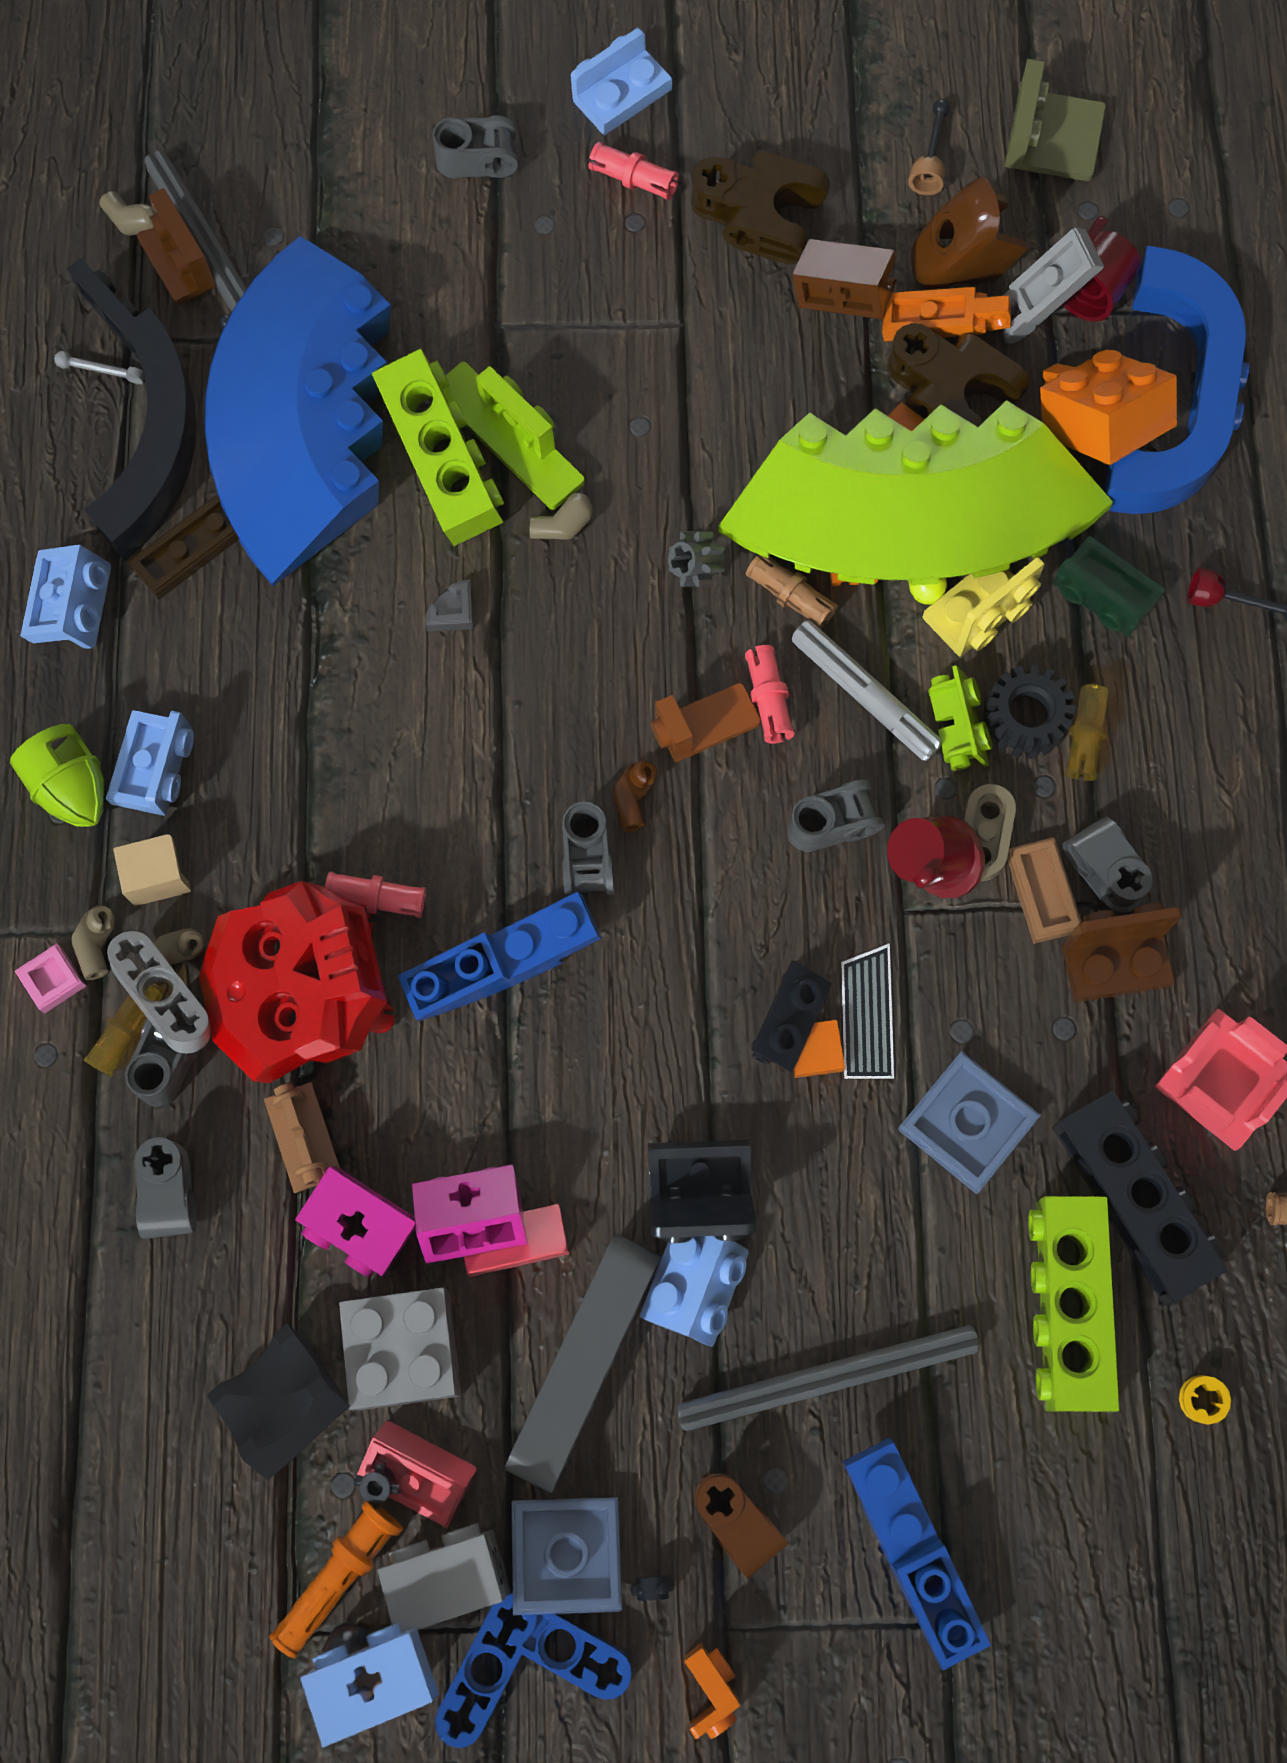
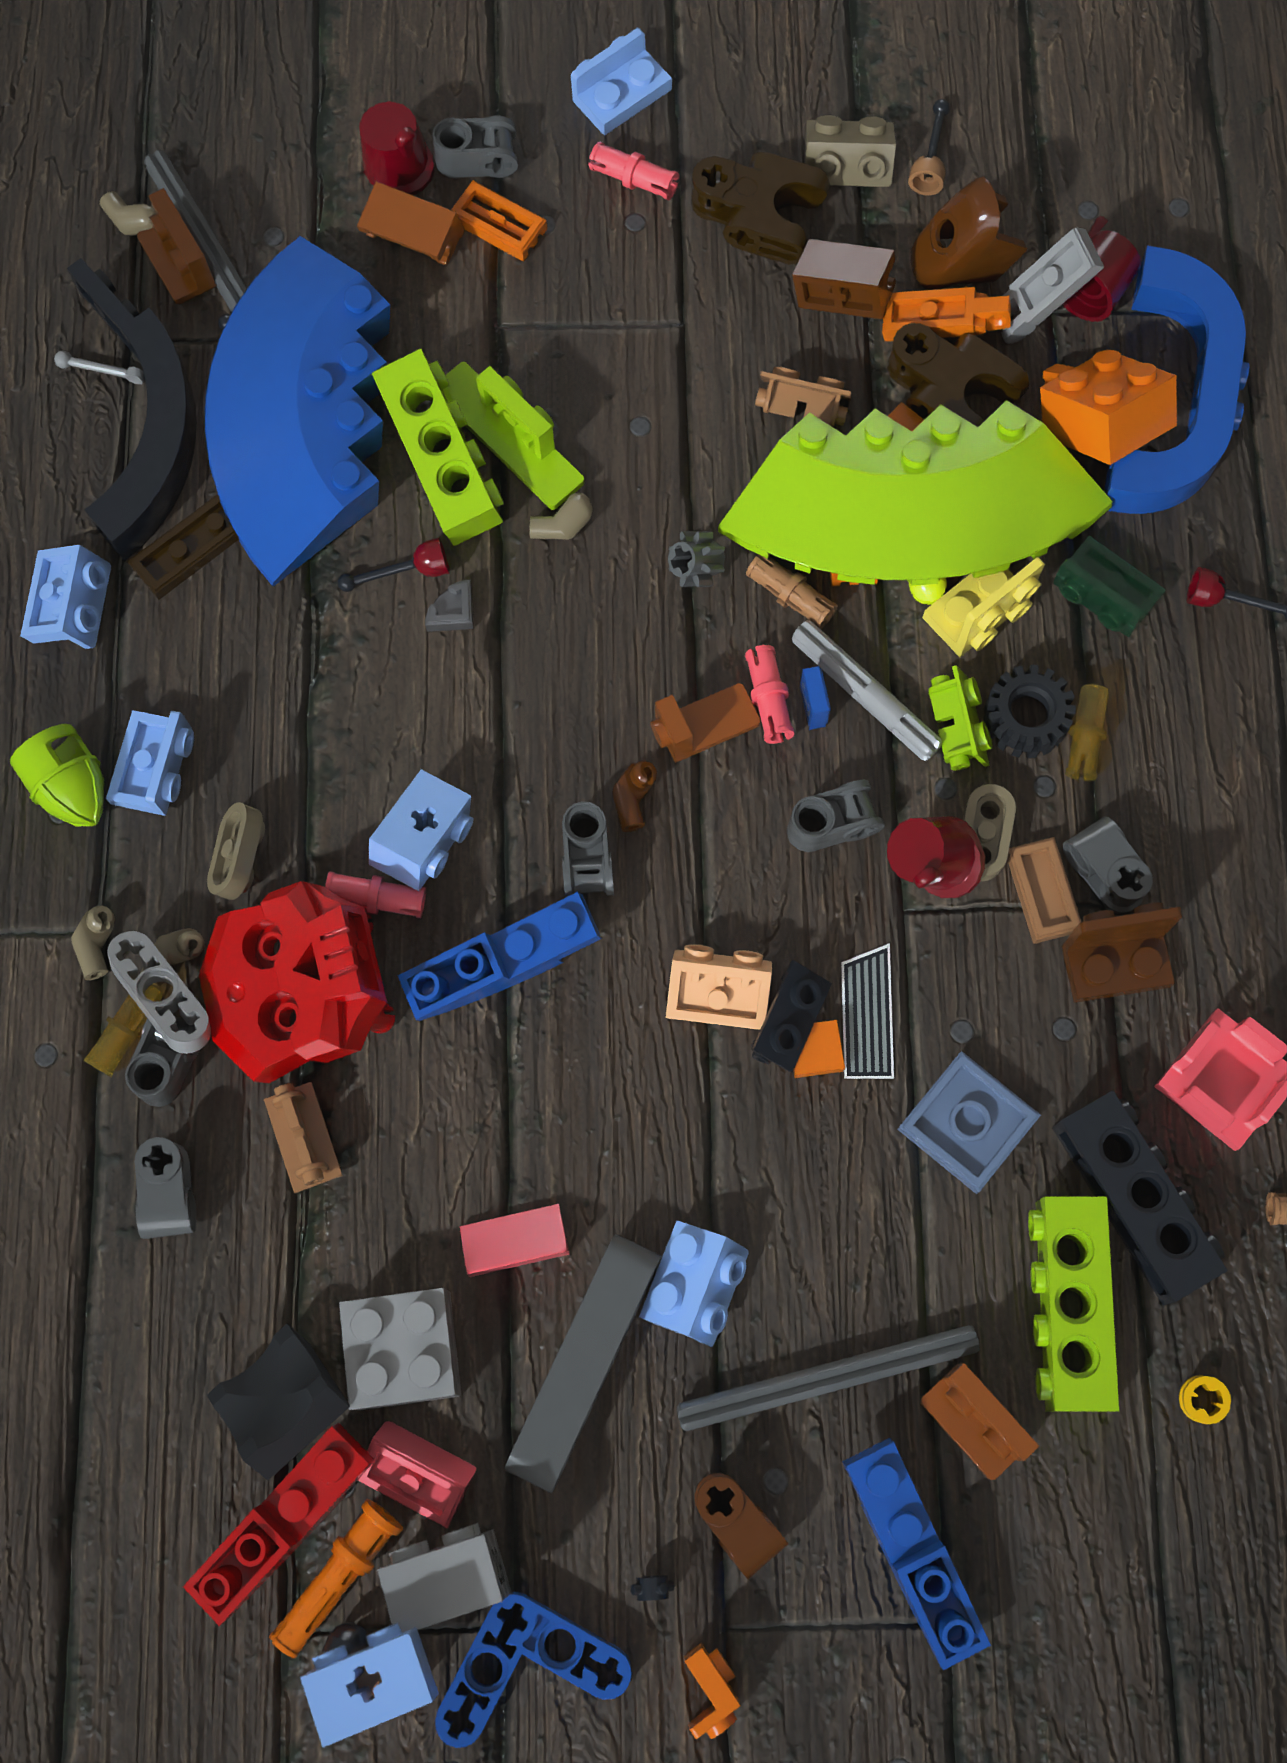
(50, 978): bright pink tile -> none
(150, 870): tan panel -> none
(235, 851): none -> dark tan plate
(279, 1524): none -> red slope
(343, 1196): dark pink brick -> none
(377, 1484): black piece -> none
(395, 148): none -> dark red hat
(411, 222): none -> dark orange hinge
(420, 831): none -> light blue brick
(427, 559): none -> hinge
(468, 1214): dark pink brick -> none
(493, 226): none -> orange tile
(566, 1556): sand blue tile -> none
(701, 1190): black bracket -> none
(719, 987): none -> light nougat bracket
(787, 390): none -> medium nougat hinge
(815, 697): none -> blue tile
(852, 150): none -> dark tan bracket
(977, 1422): none -> dark orange bracket
(1053, 130): olive bracket -> none

